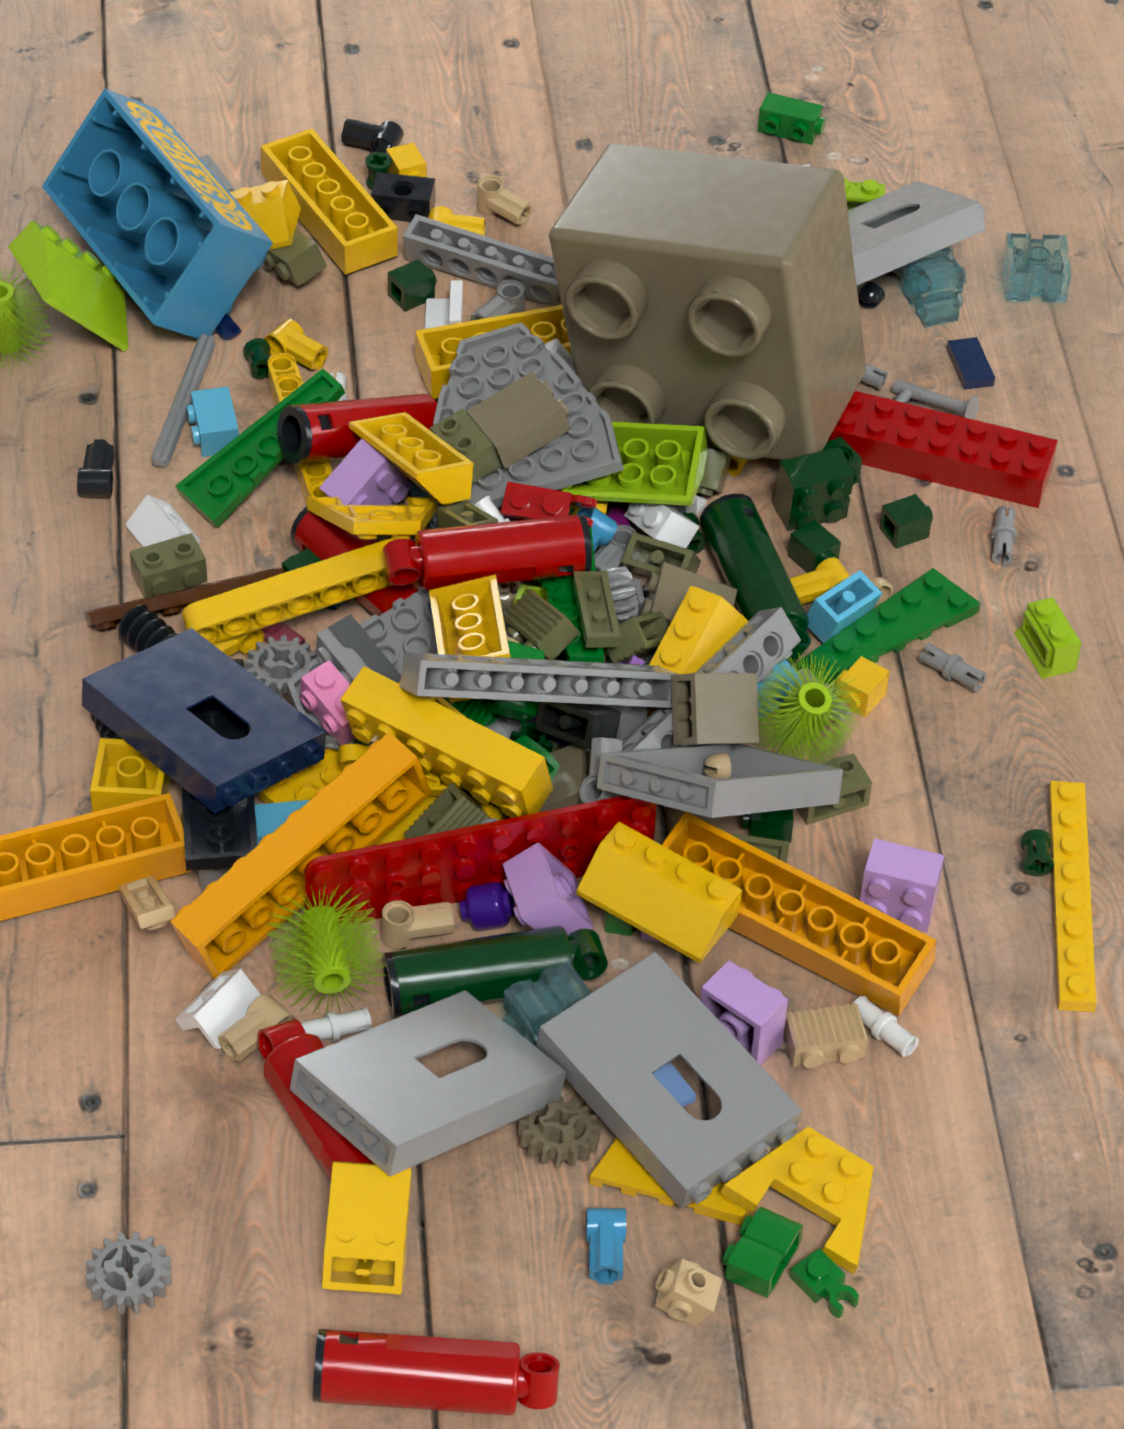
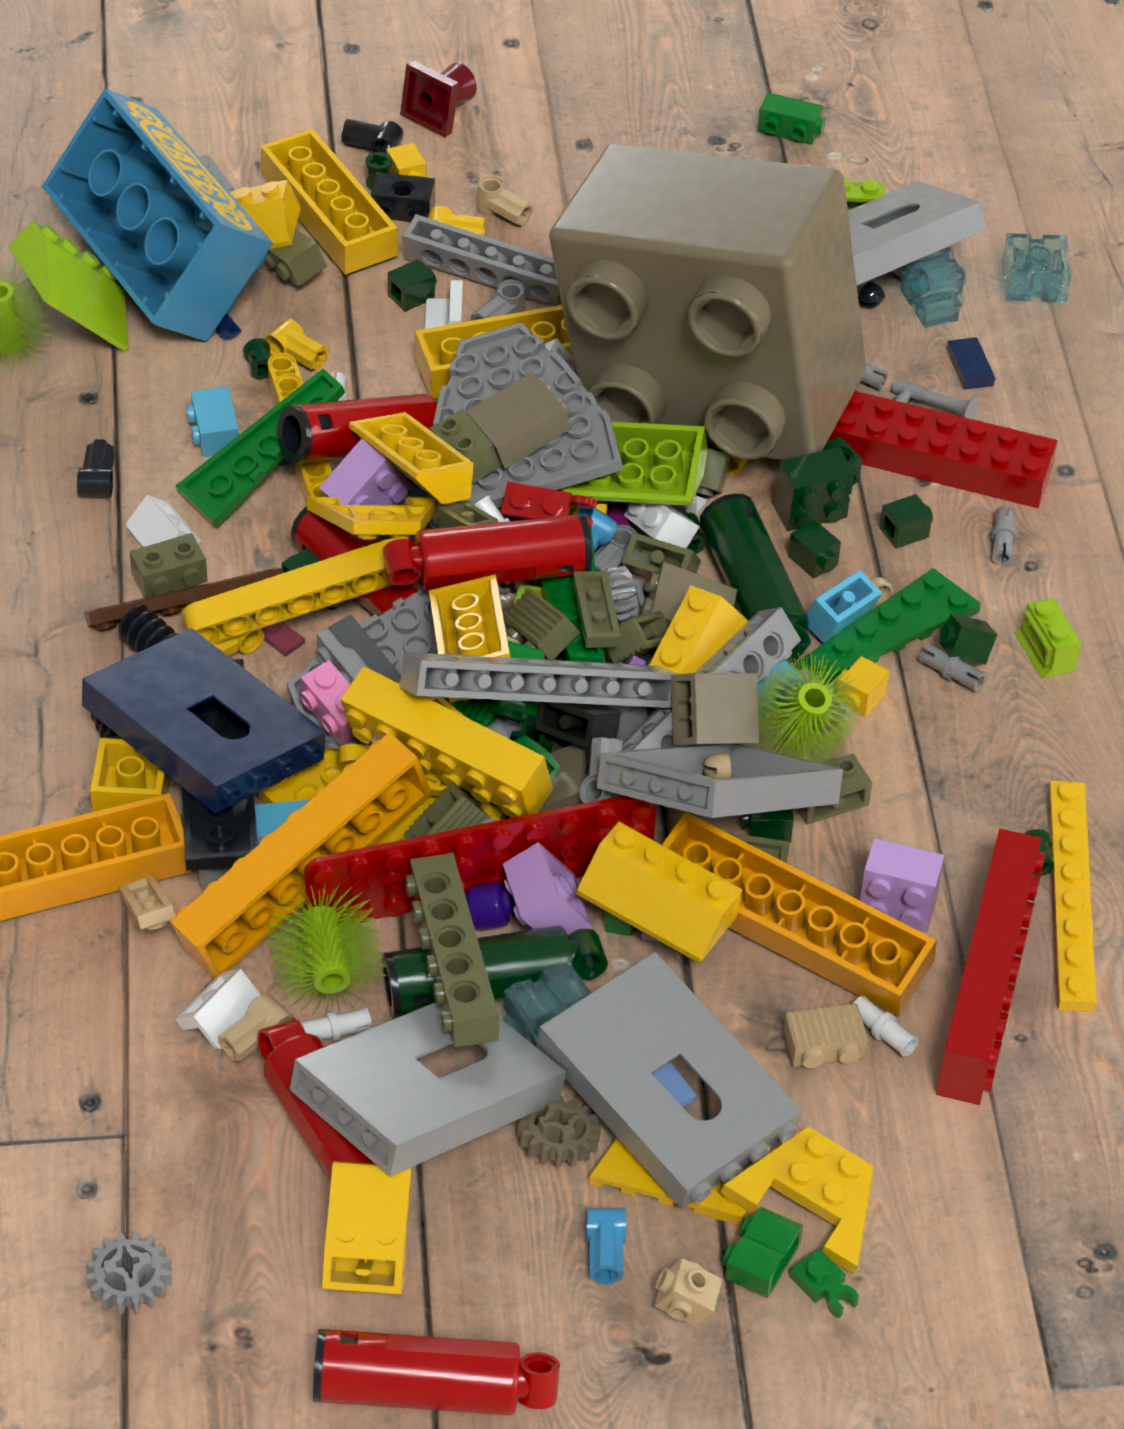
(177, 414): light grey axle -> none
(280, 662): light grey gear -> none
(404, 922): tan piece -> none
(432, 96): none -> dark red plant
(453, 951): none -> olive brick
(747, 1009): lavender brick -> none
(817, 582): yellow piece -> none
(967, 638): none -> dark green brick
(990, 967): none -> red brick

